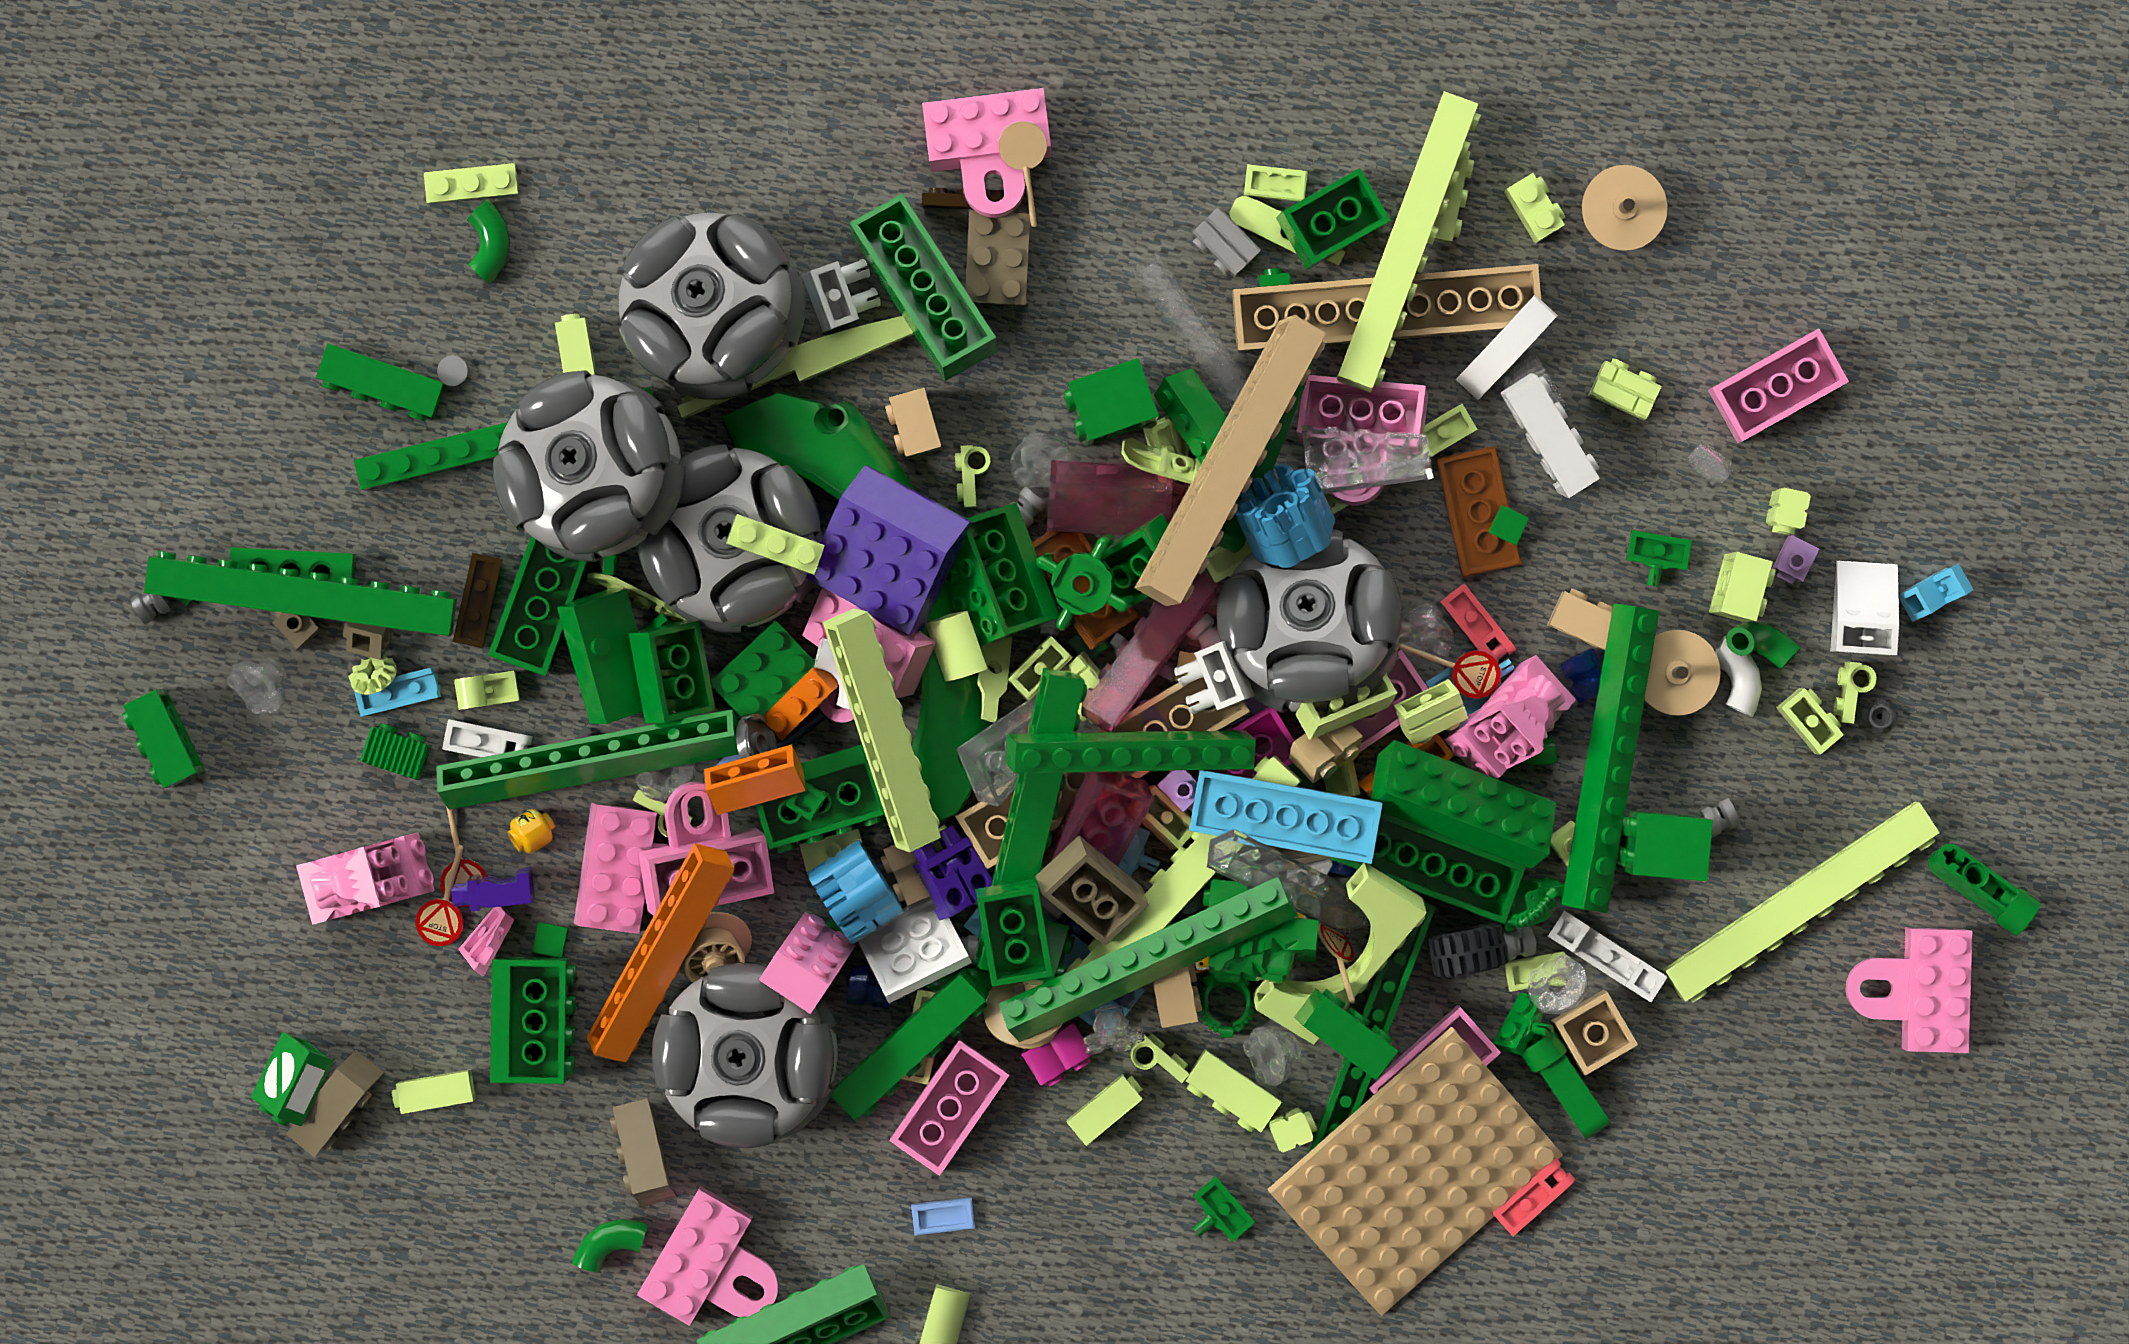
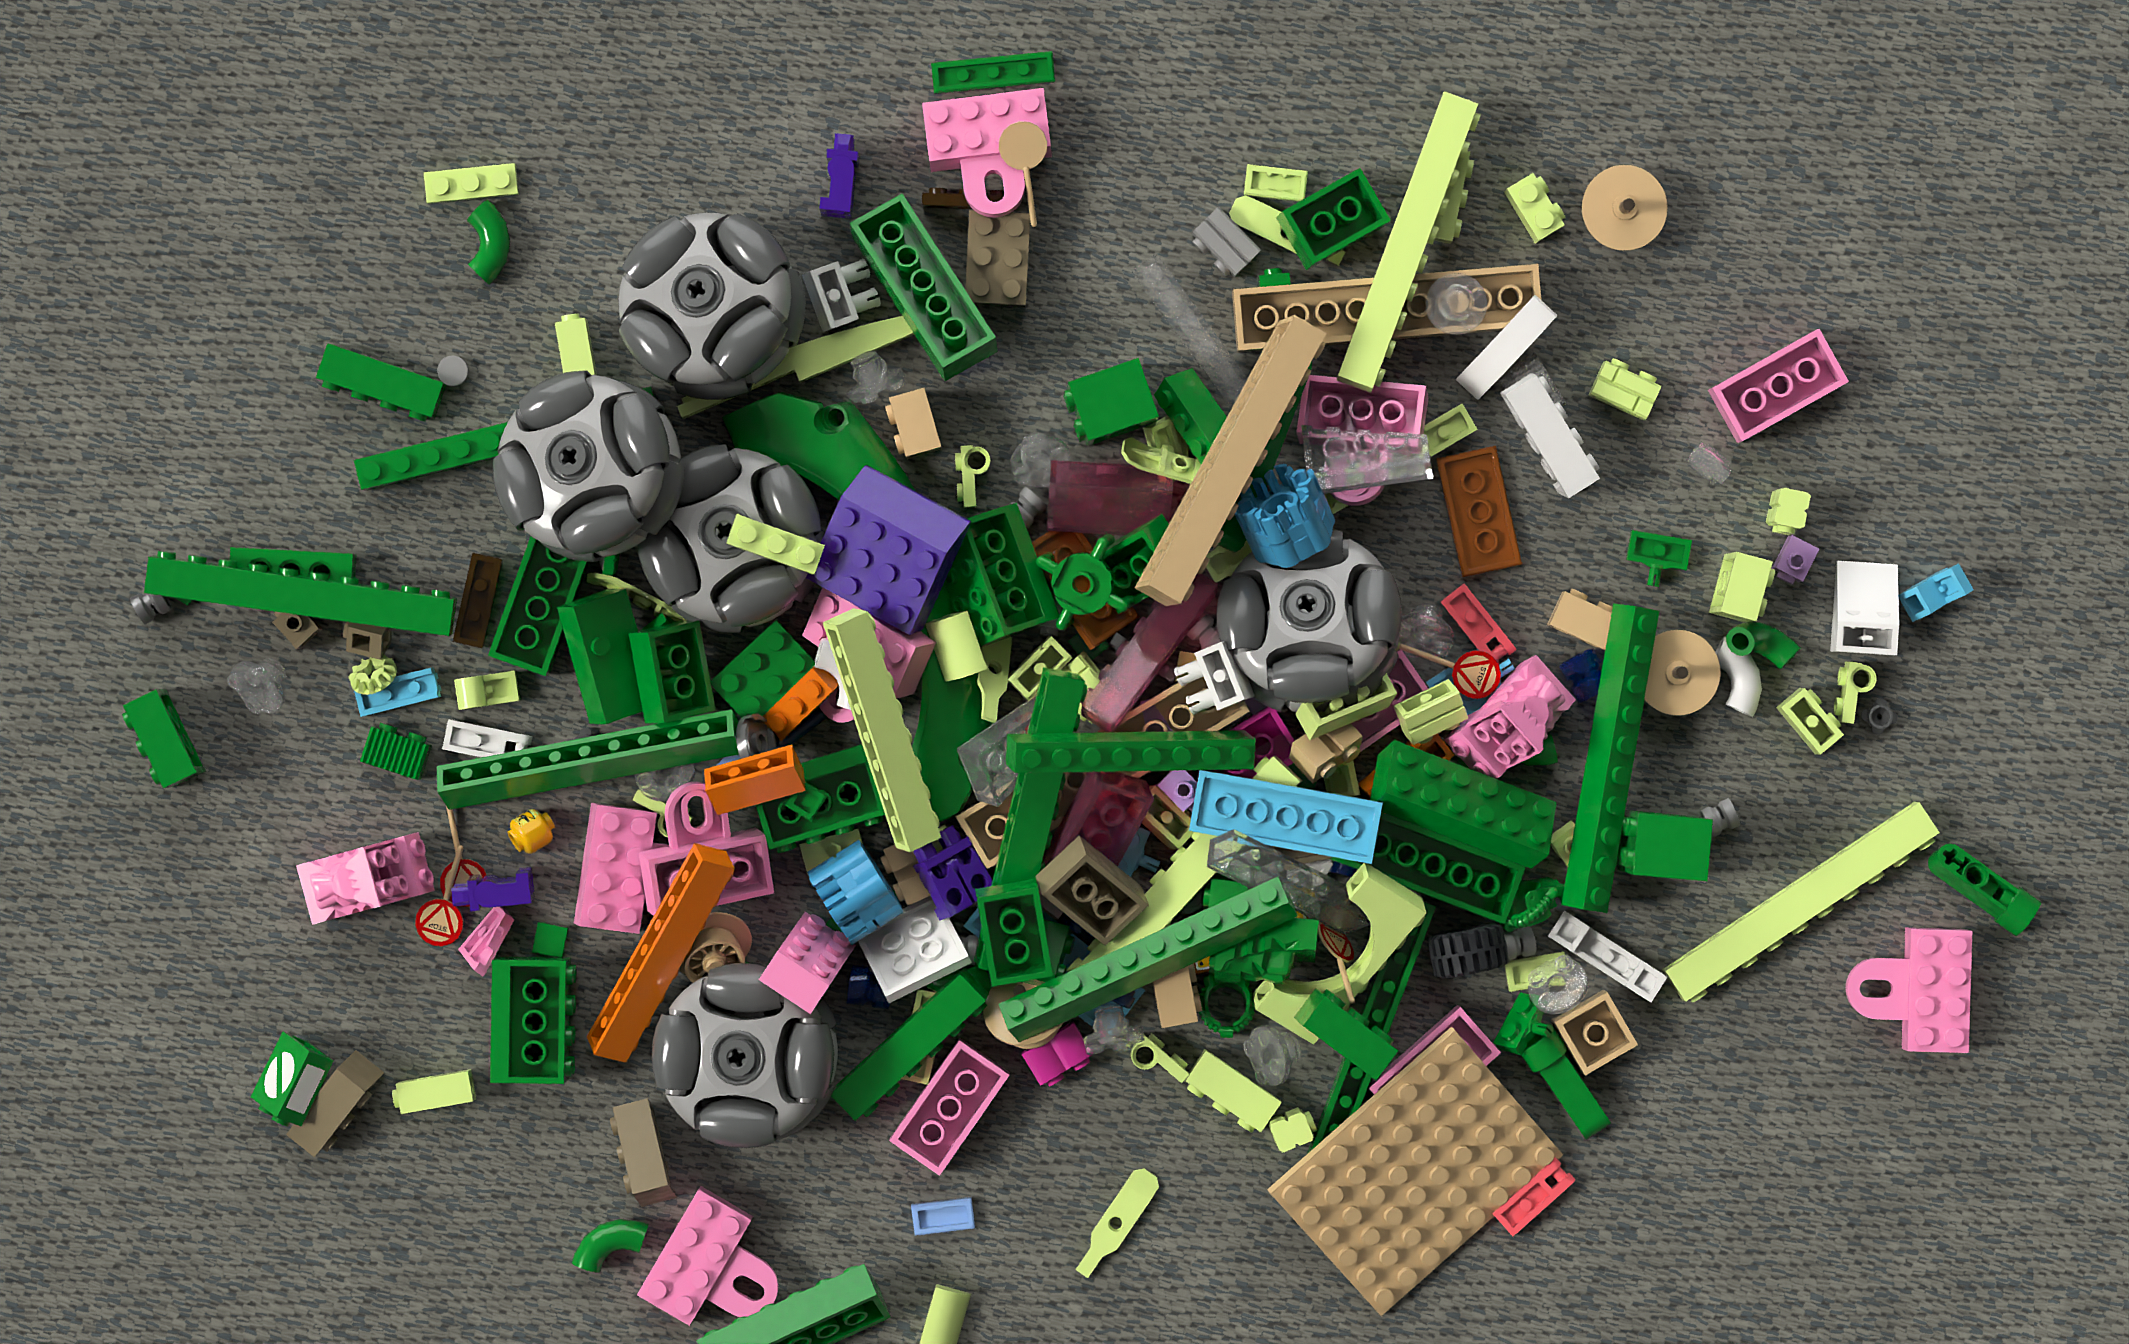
(842, 175): none -> dark purple hips
(873, 377): none -> clear plate
(993, 72): none -> green tile
(1105, 1108): yellowish green brick -> none
(1128, 1207): none -> yellowish green piece
(1221, 1210): green plate -> none
(1456, 304): none -> clear plate
(1508, 525): green tile -> none

